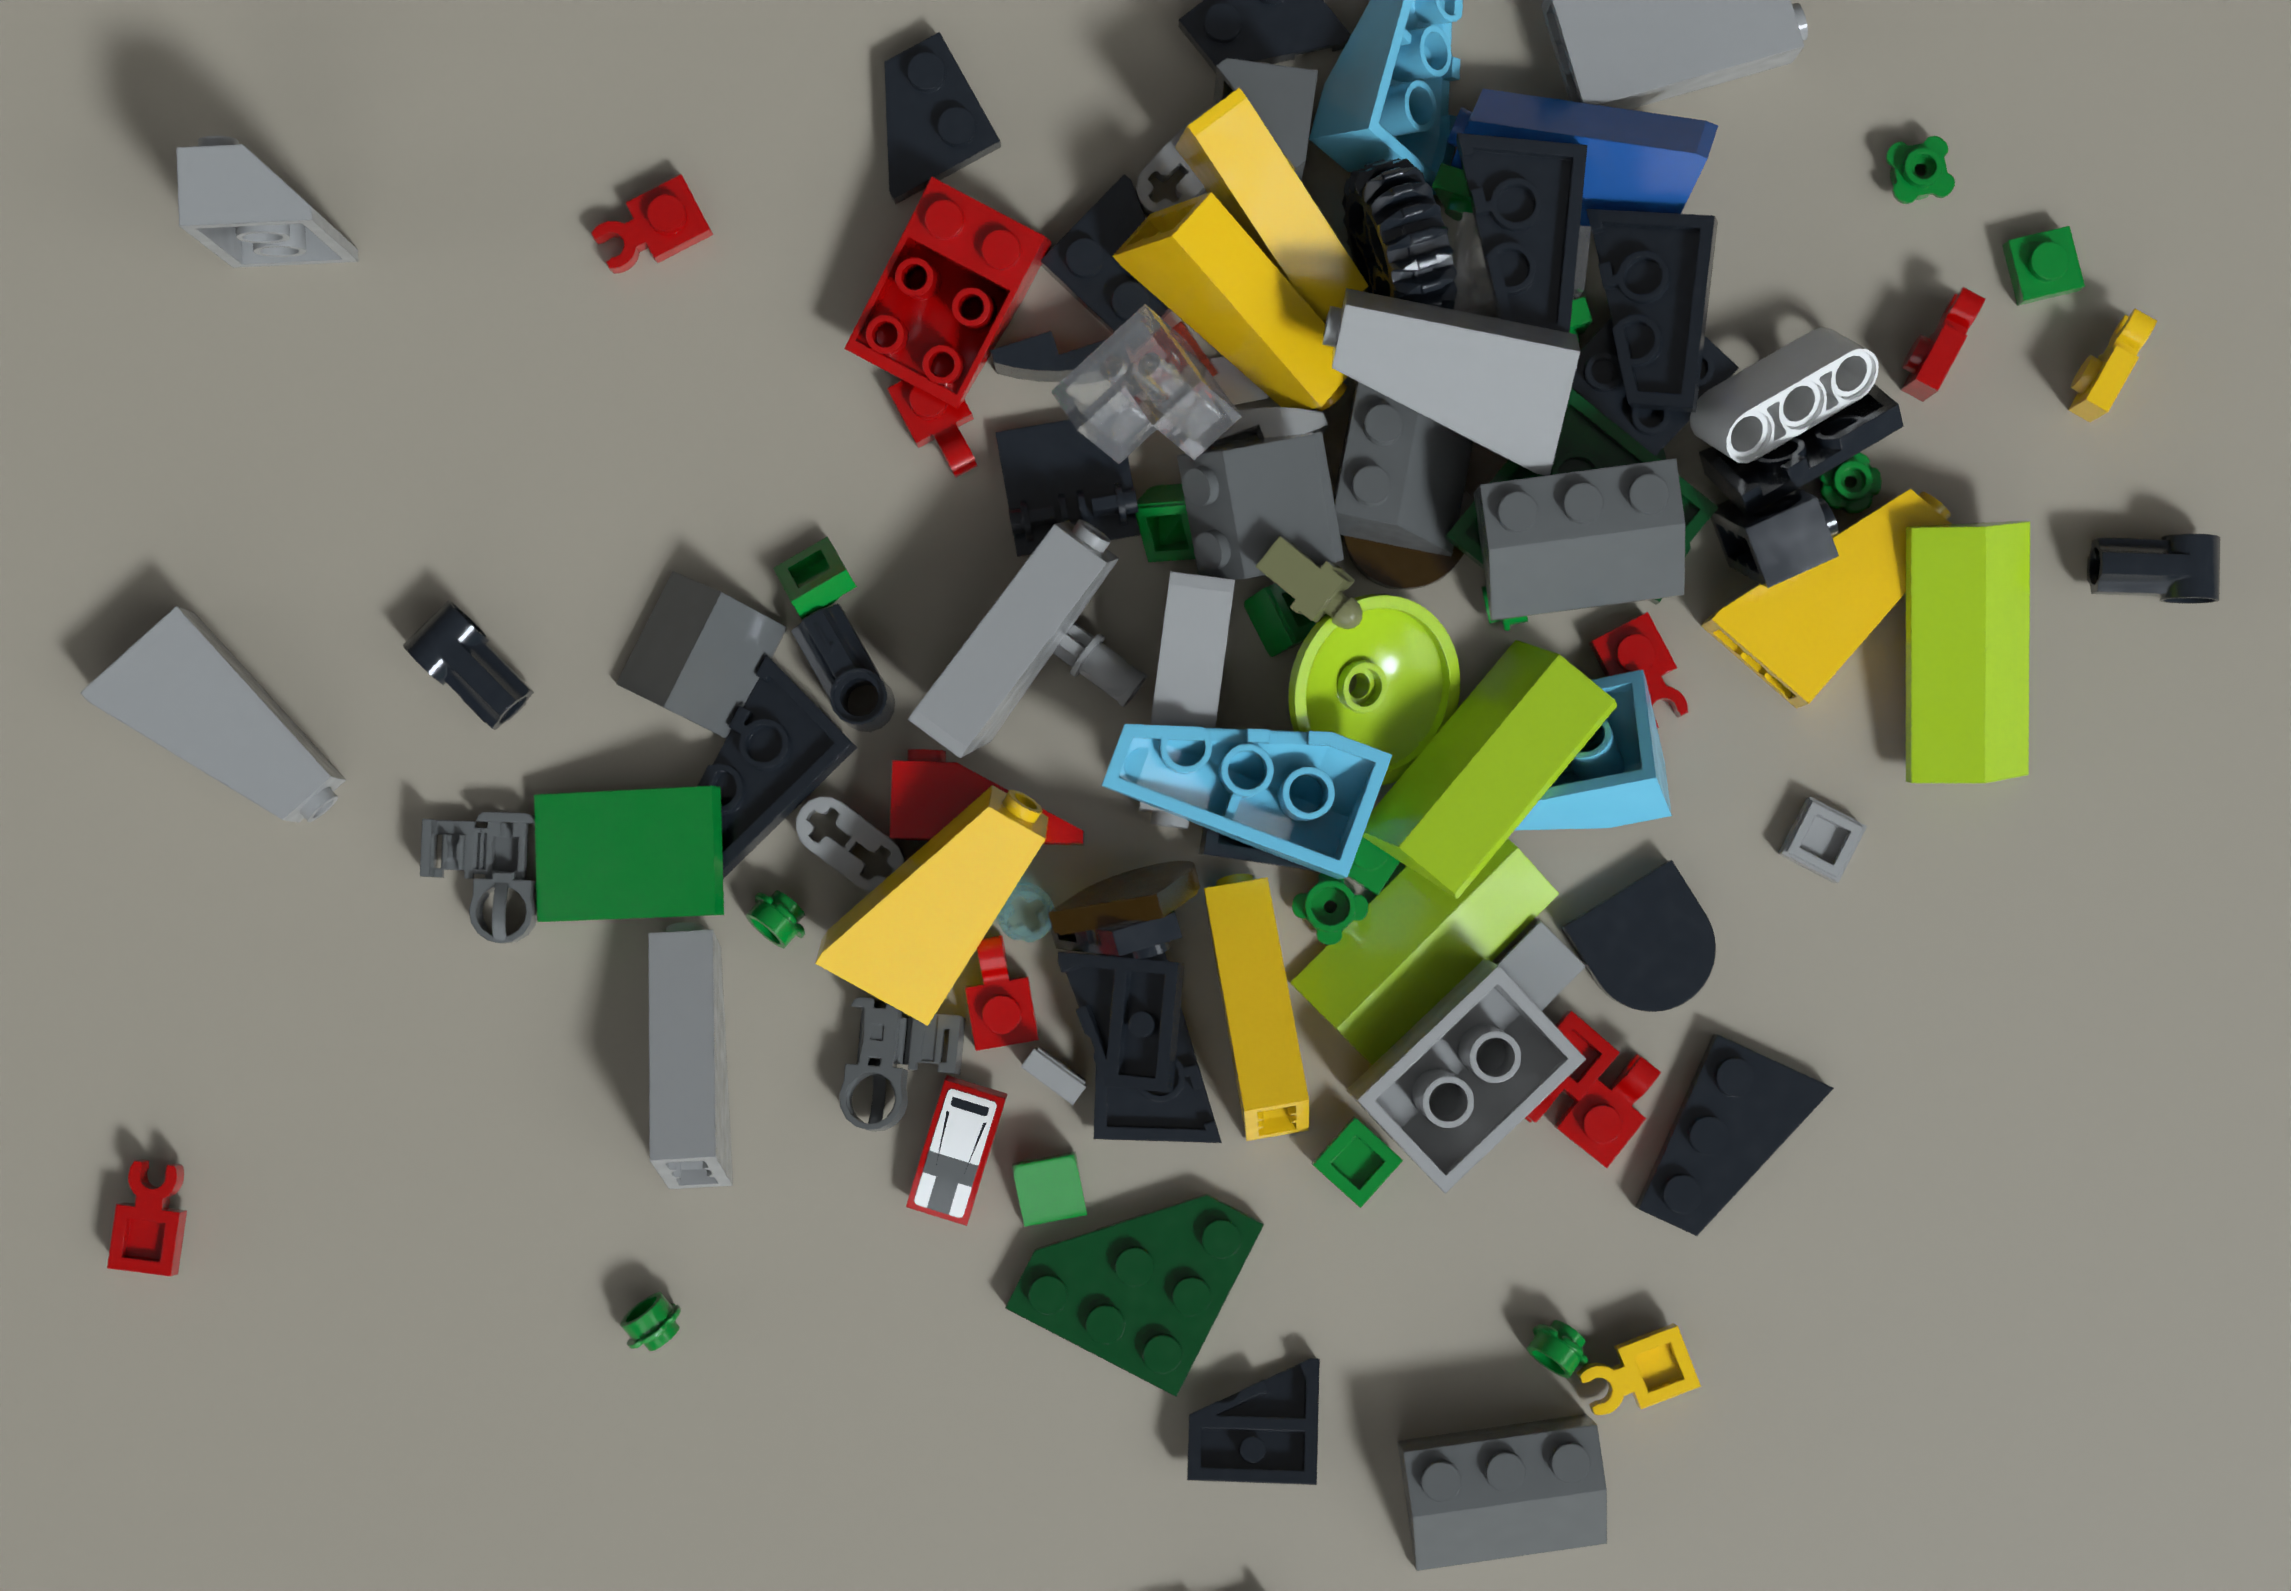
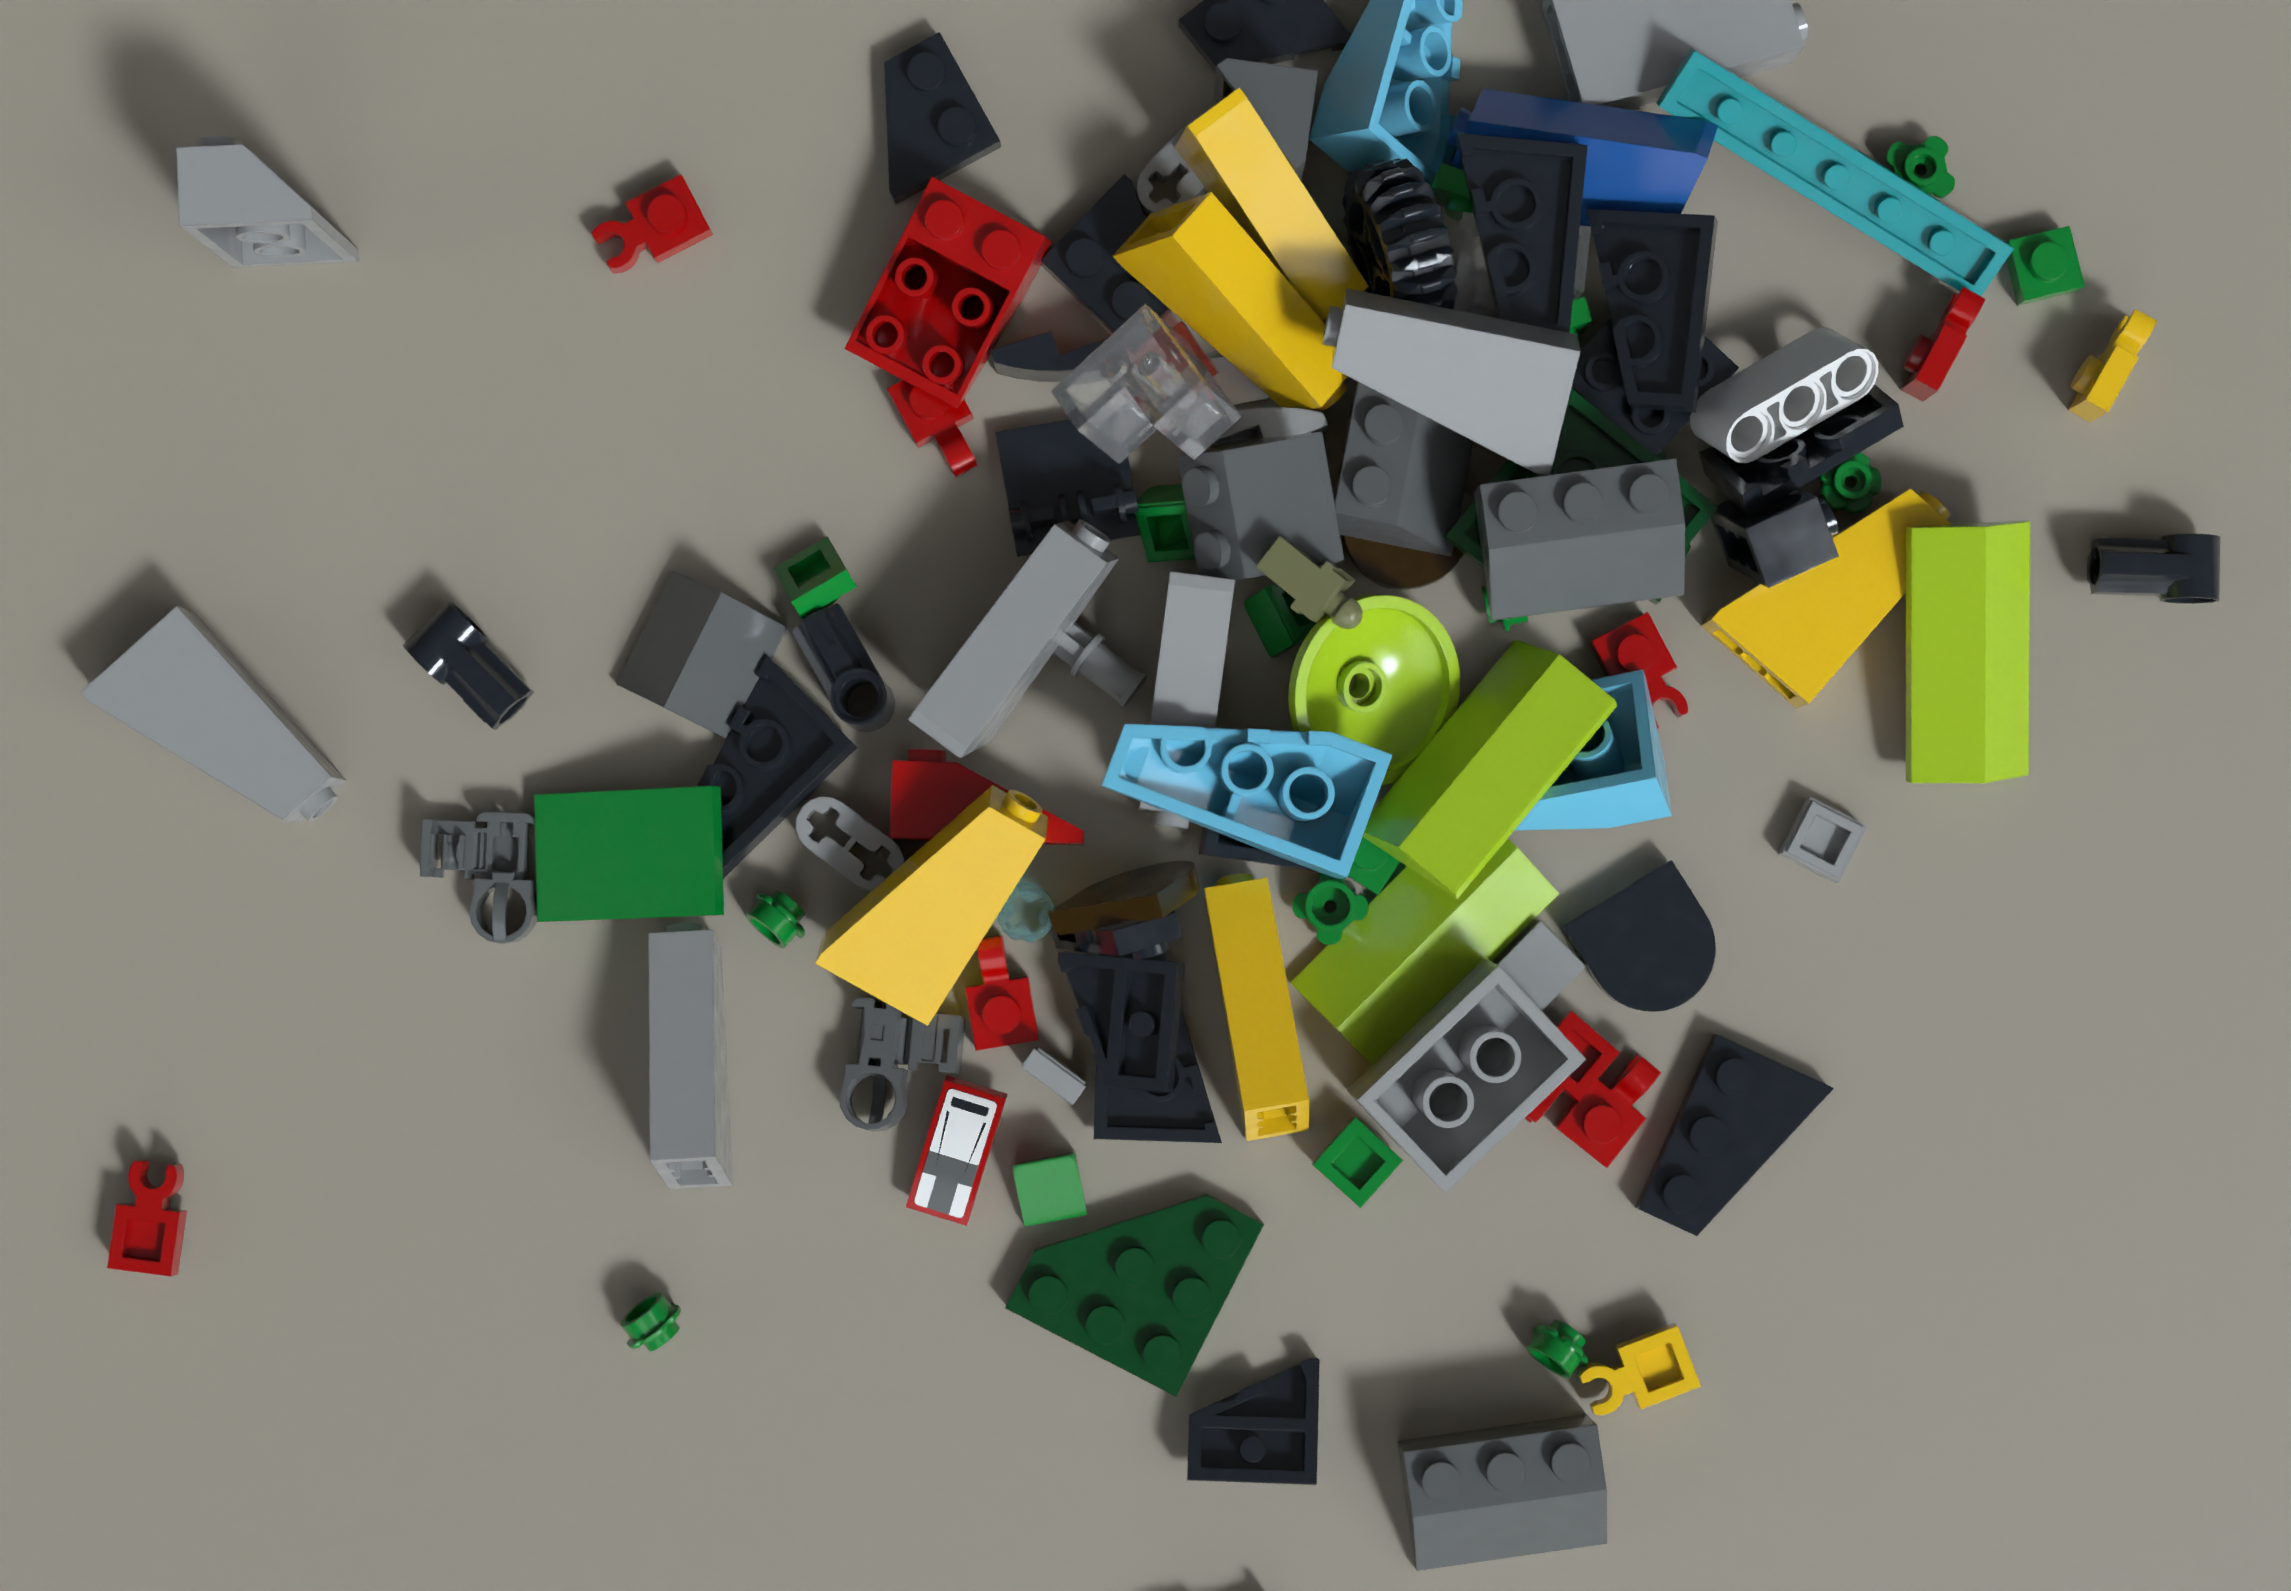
(1835, 174): none -> teal plate

